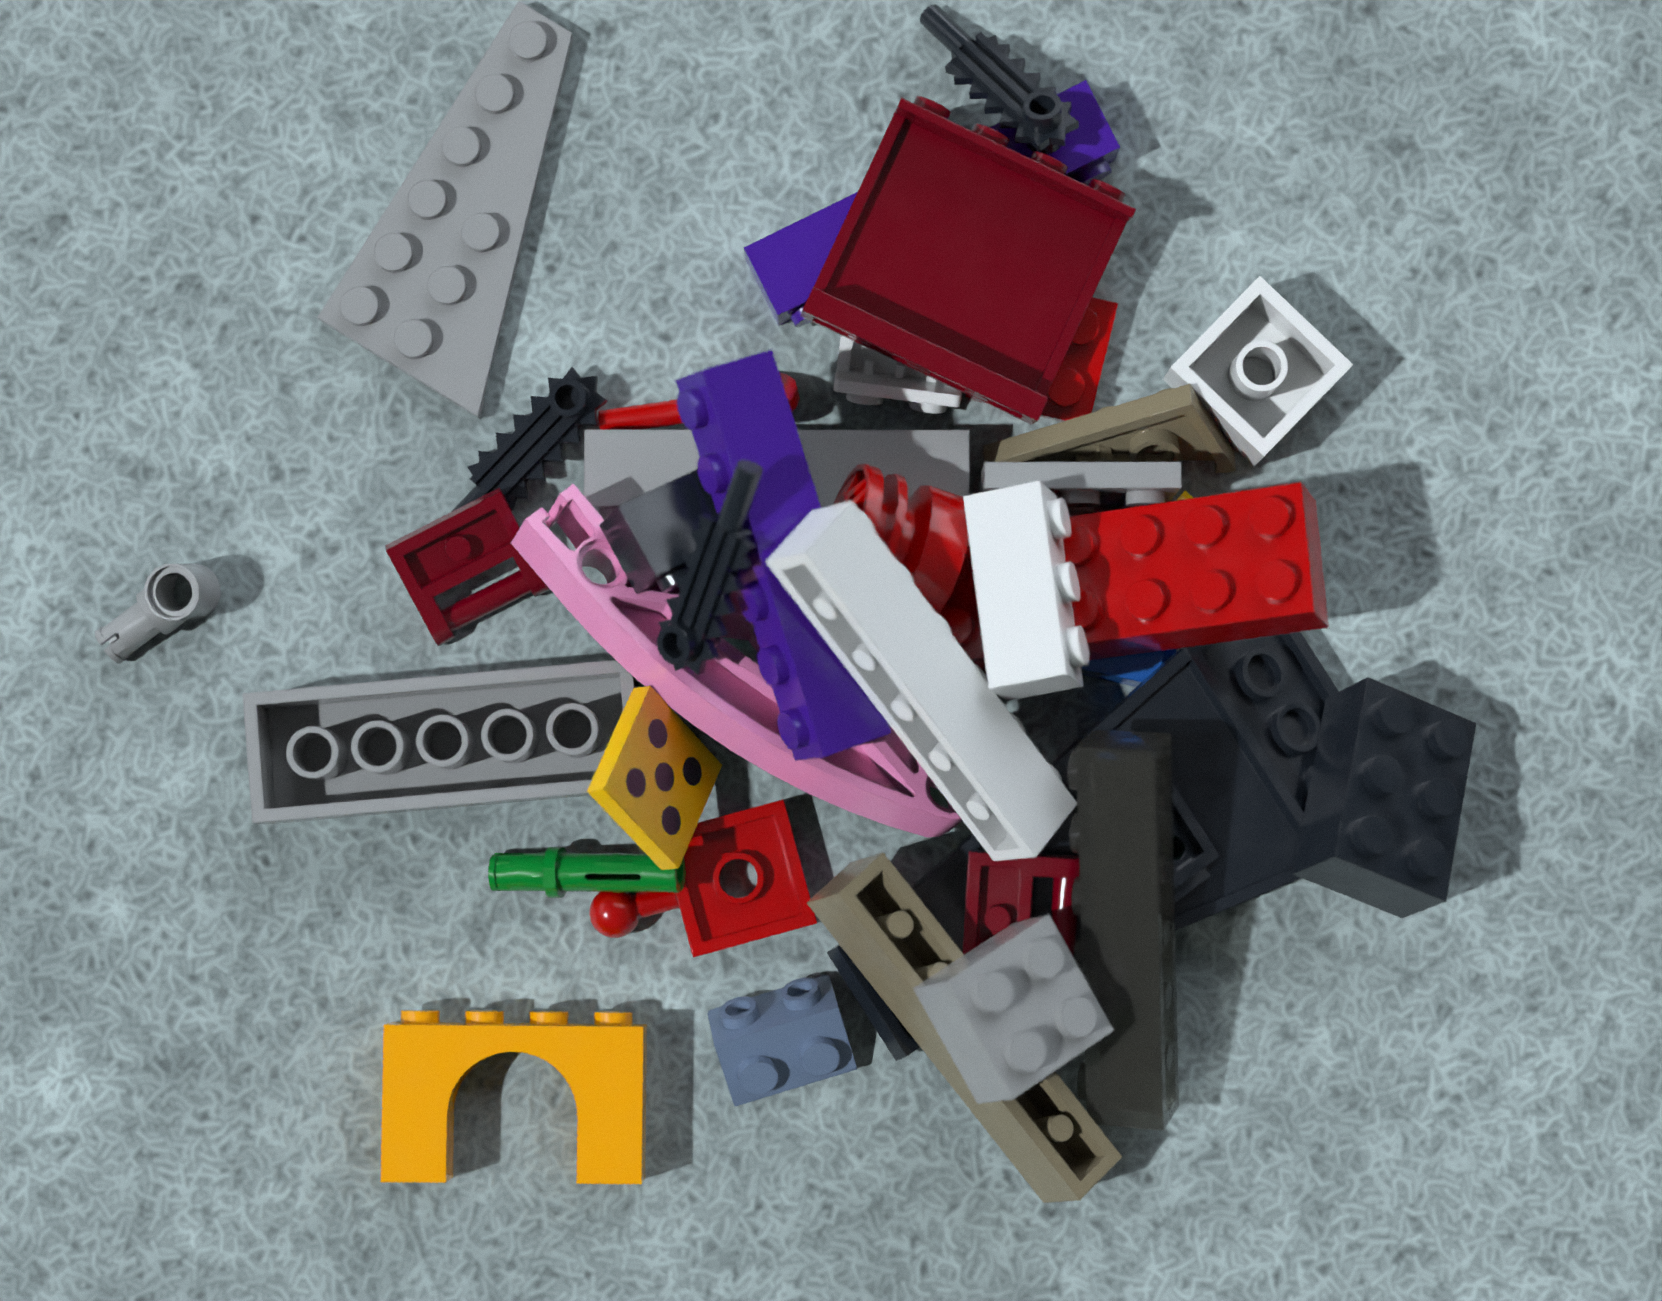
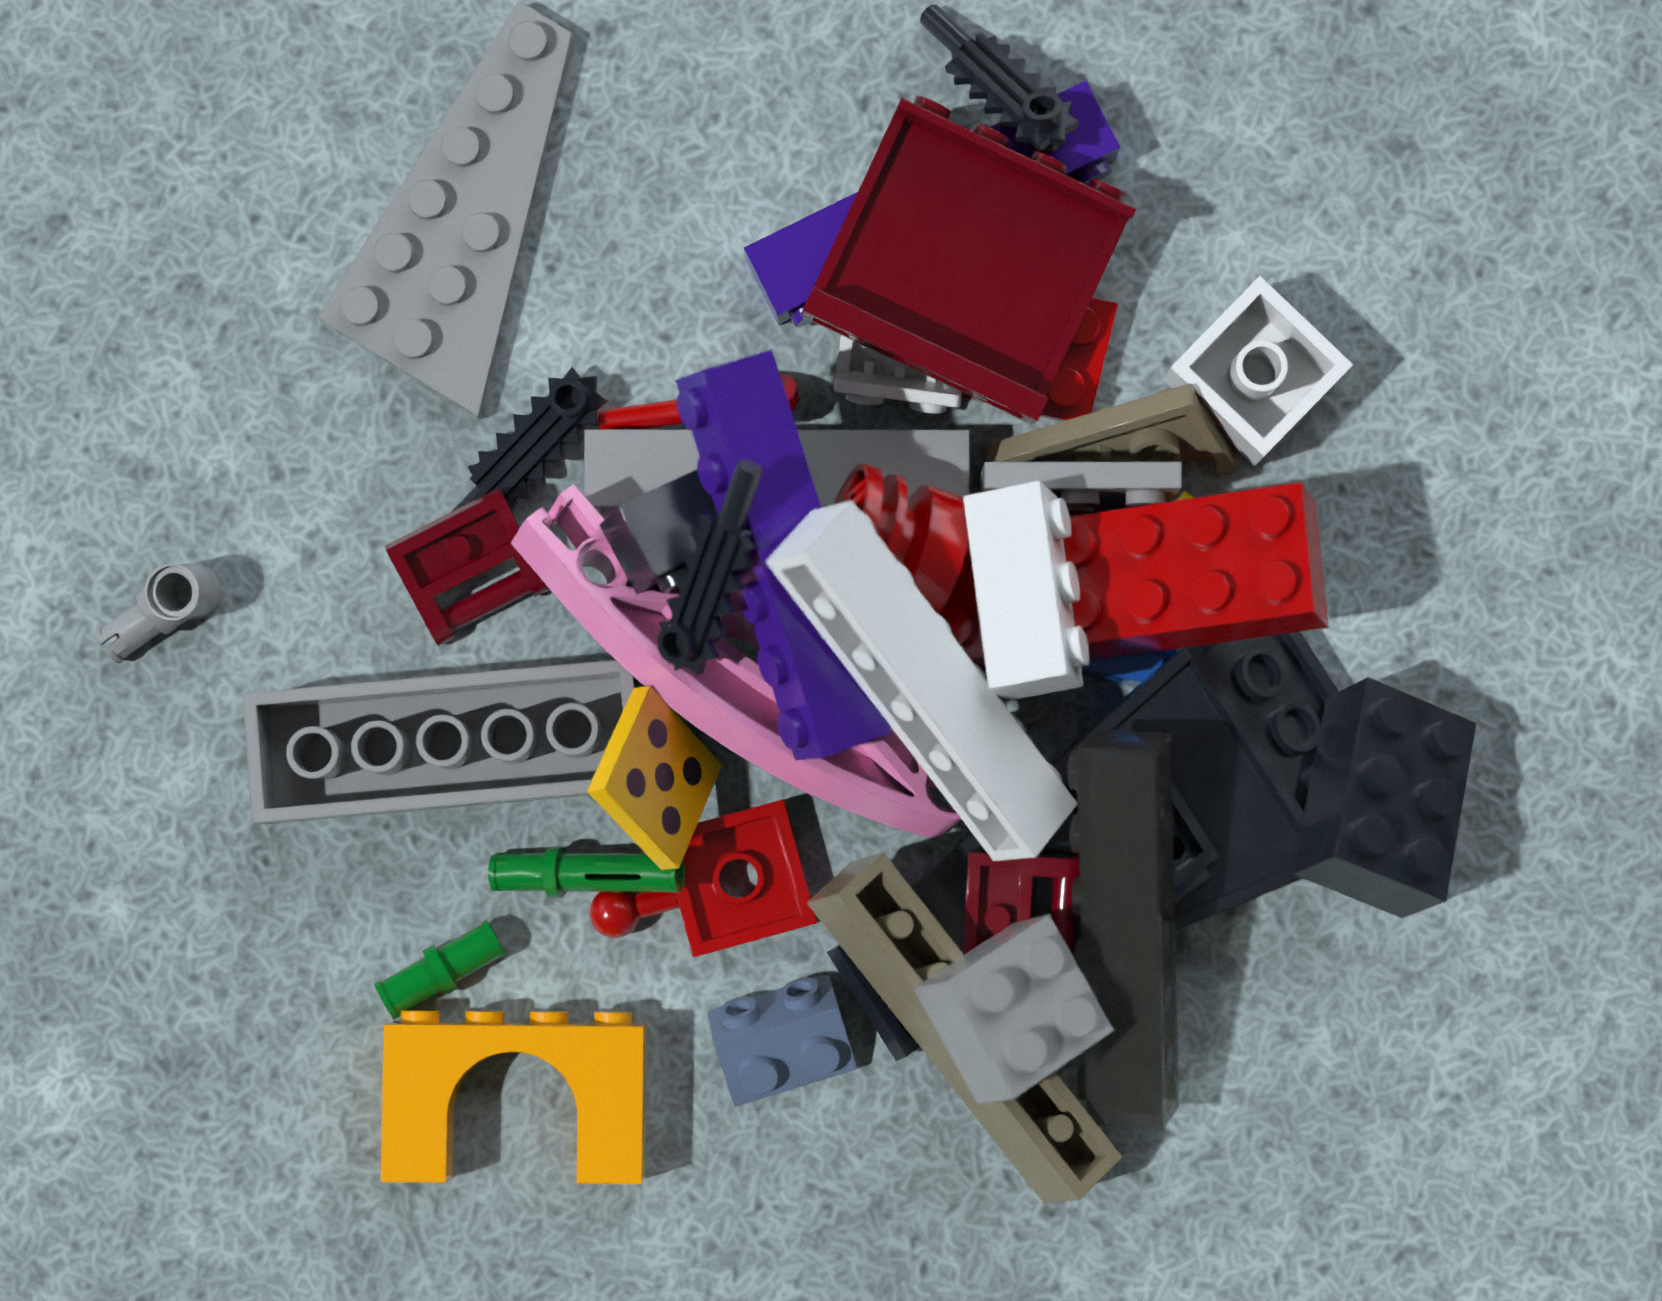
(440, 969): none -> green pin

